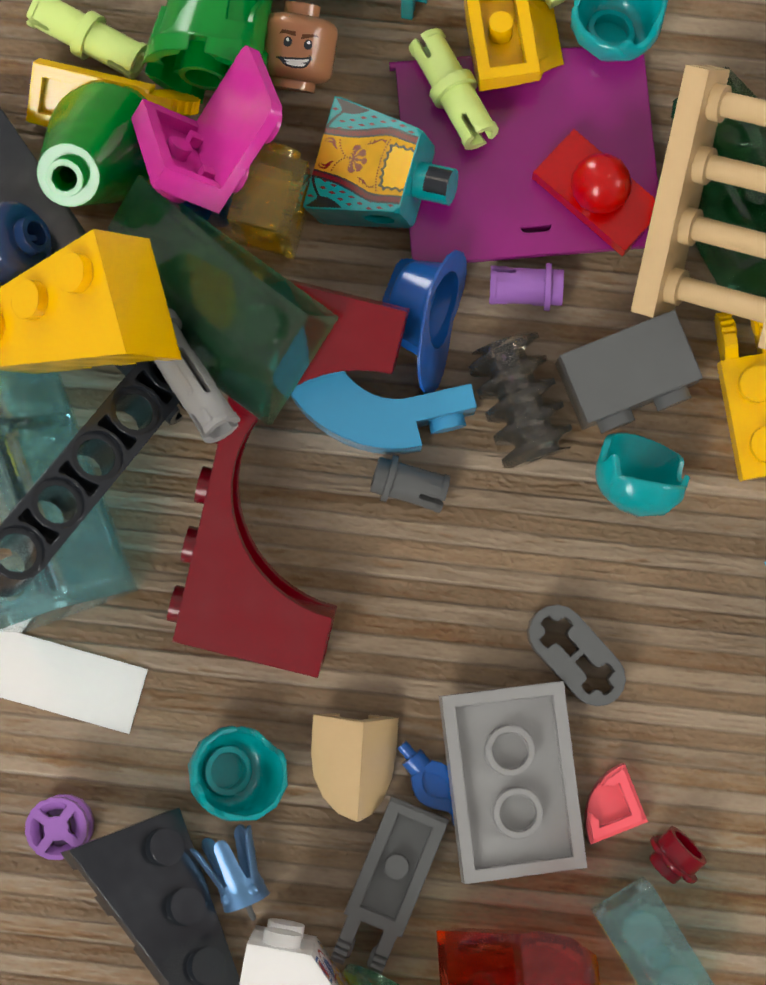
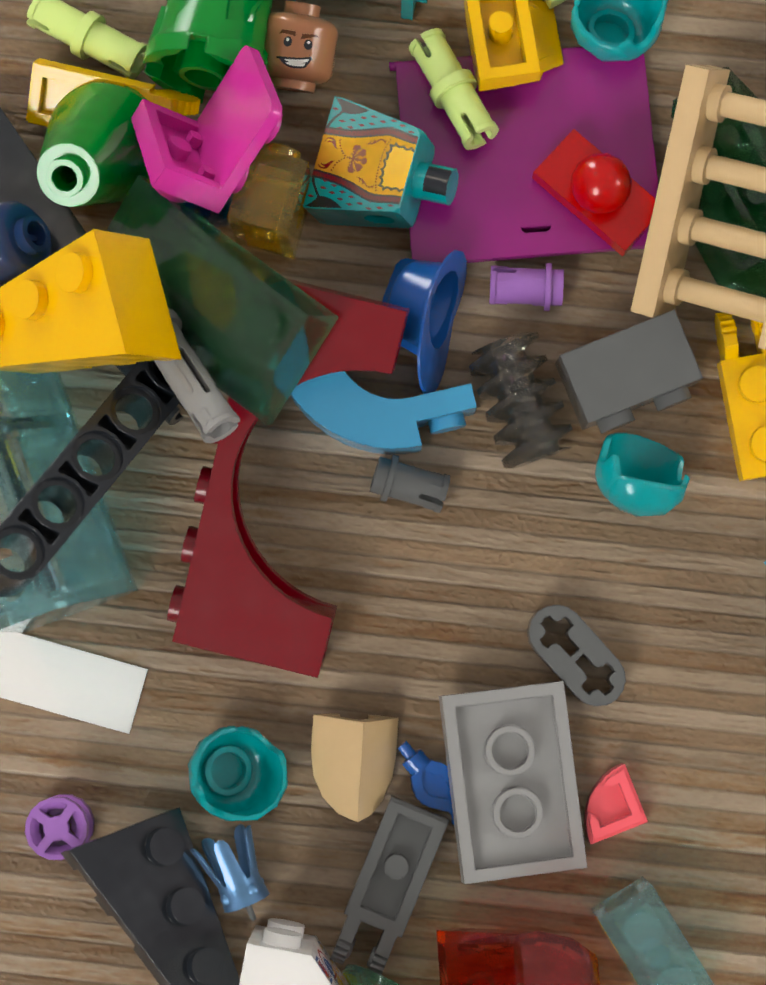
(676, 856): dark red plate -> none

